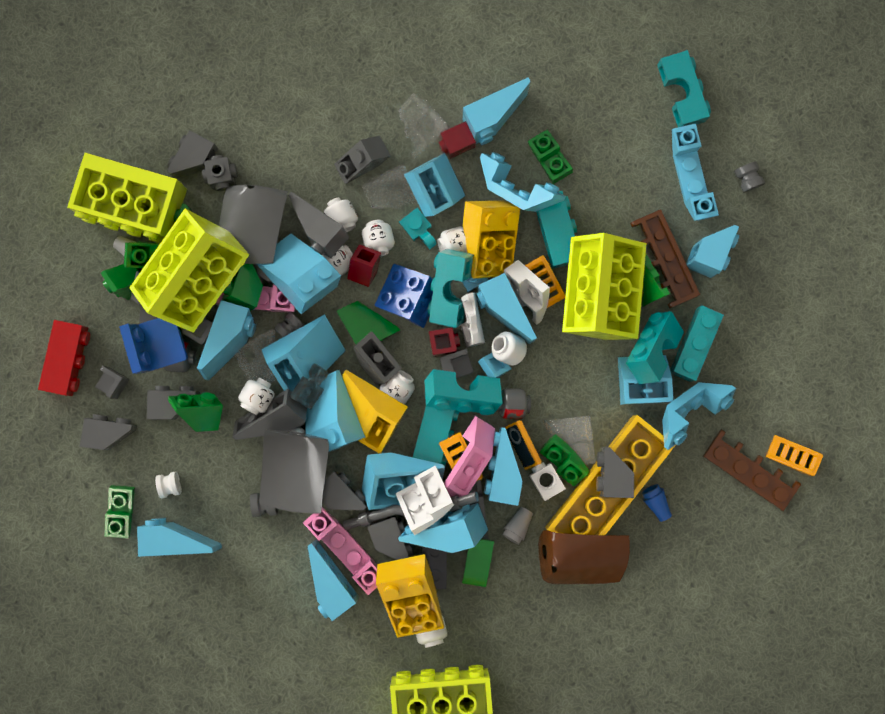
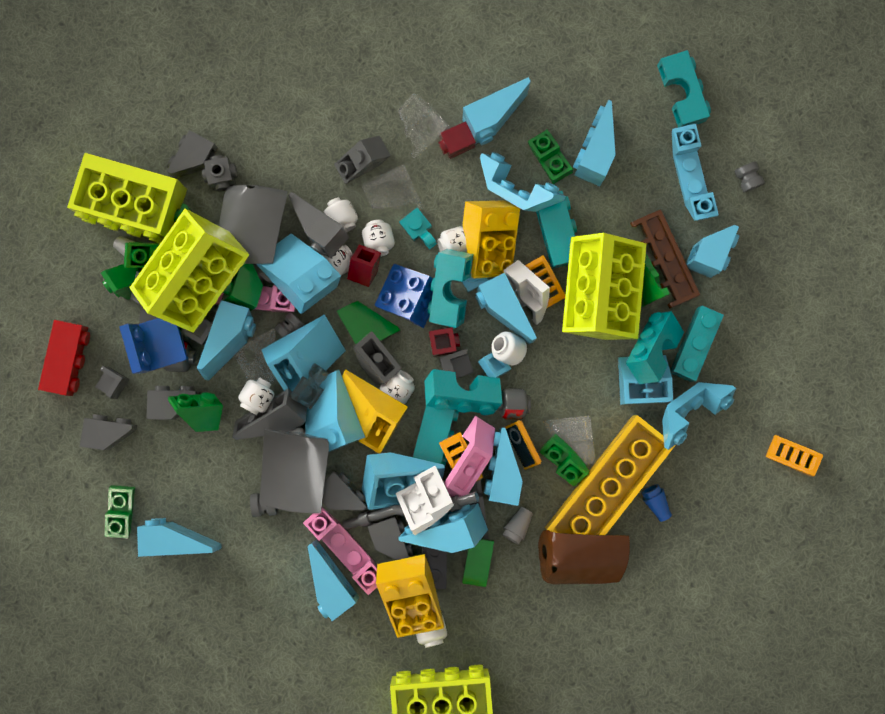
(168, 485): white wheel -> none
(435, 185): medium azure slope -> none
(472, 328): white slope -> none
(556, 485): white brick -> none
(600, 148): none -> medium azure slope
(616, 476): dark grey slope -> none
(750, 473): reddish brown hinge -> none

